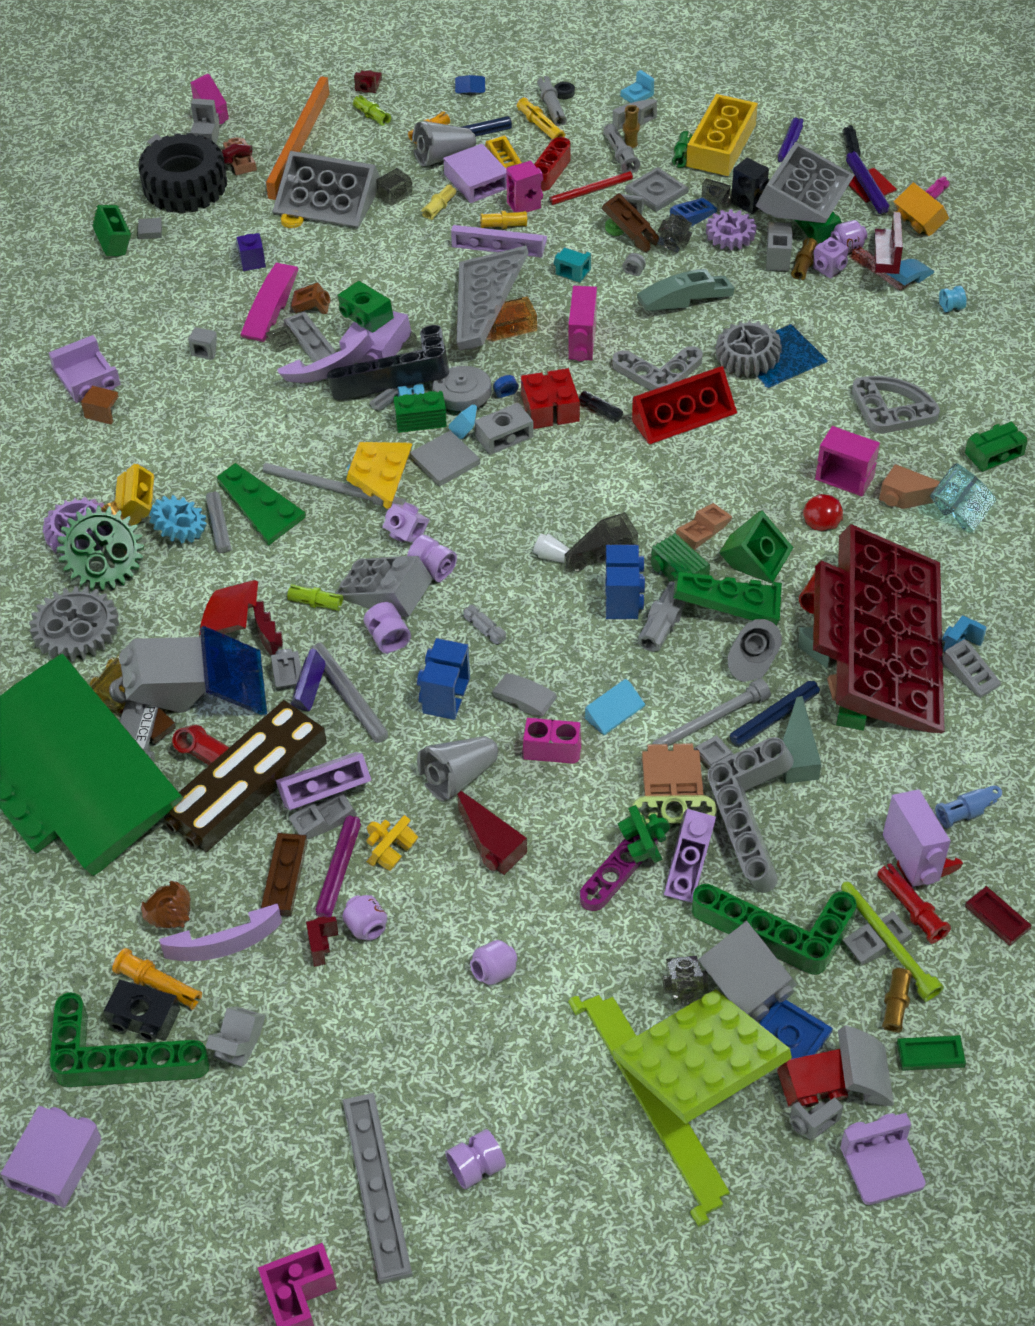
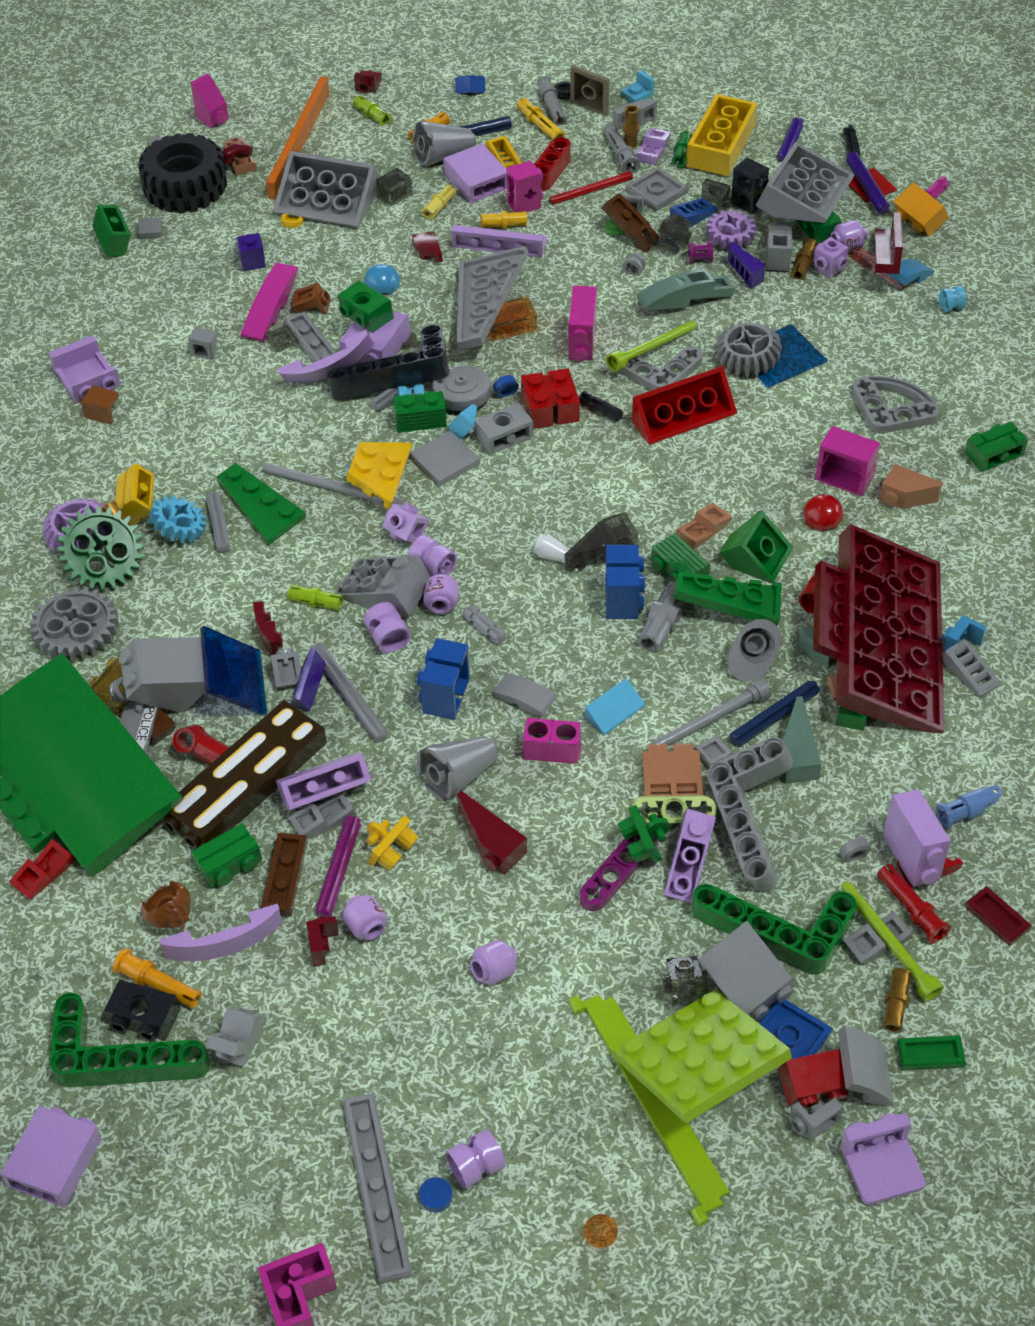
(37, 875): none -> red slope
(205, 119): light grey brick -> none
(226, 856): none -> green brick
(229, 607): red slope -> none
(382, 278): none -> dark azure hair
(427, 246): none -> dark red slope
(435, 1194): none -> blue tile
(441, 593): none -> lavender head
(572, 264): teal brick -> none
(589, 90): none -> dark tan slope
(601, 1231): none -> clear orange plate
(618, 359): none -> lime piece
(653, 146): none -> lavender slope
(707, 255): none -> magenta bush
(746, 265): none -> dark purple slope
(855, 849): none -> light grey tile
(963, 497): clear light blue slope -> none

